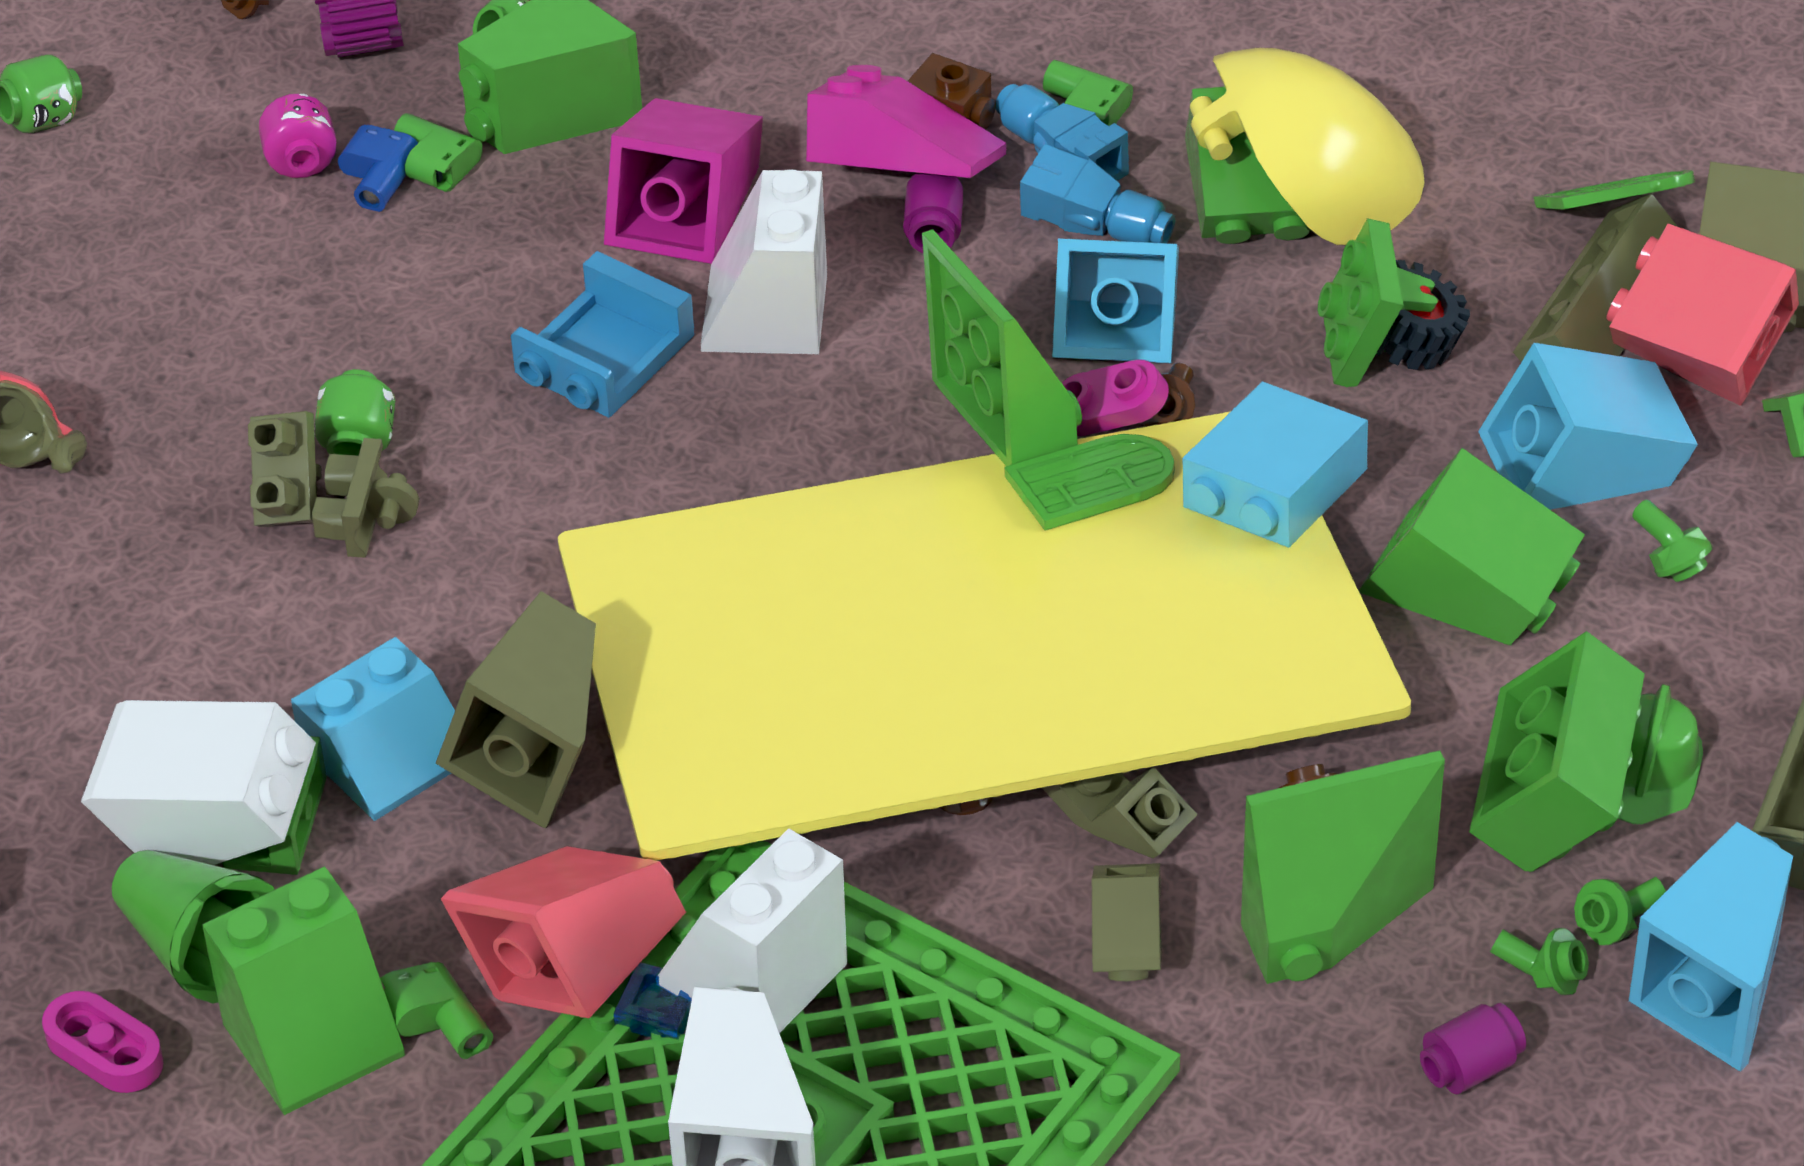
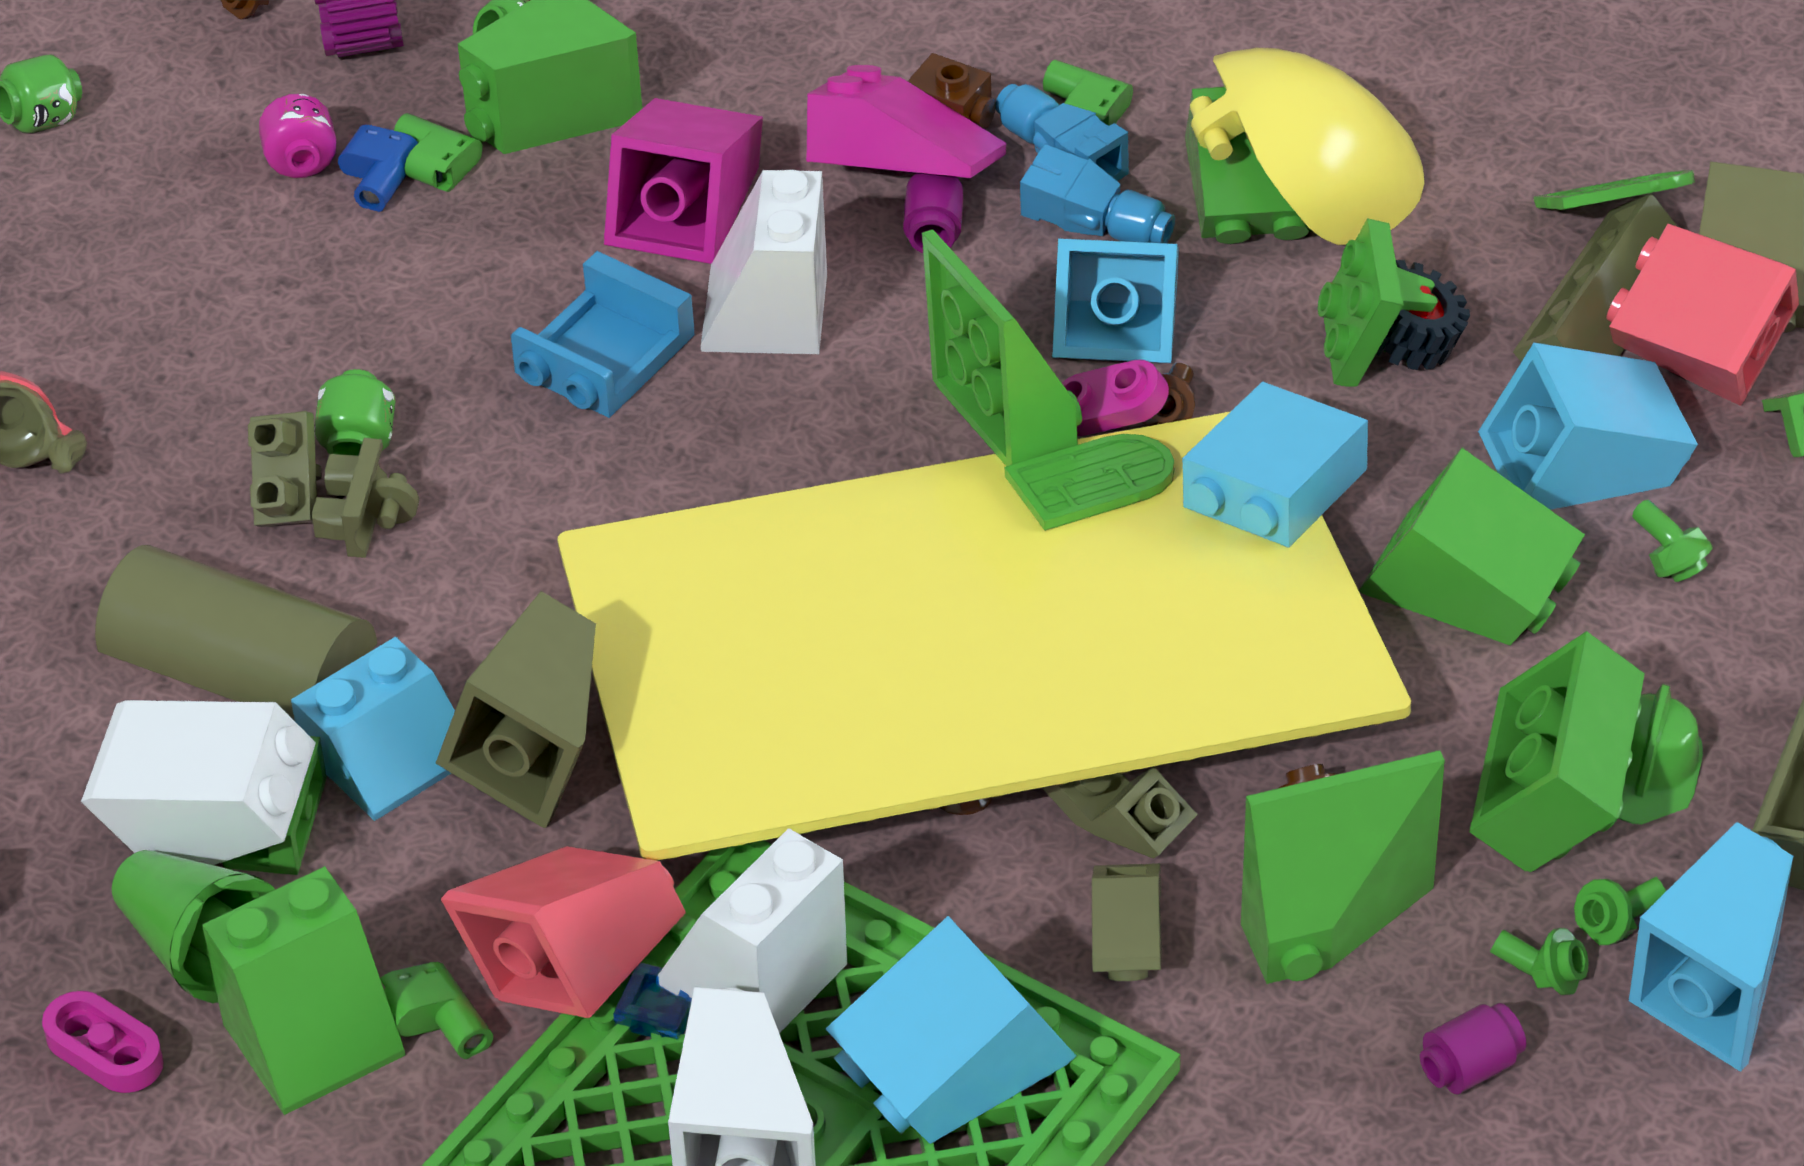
(223, 629): none -> olive brick
(944, 1037): none -> medium azure slope

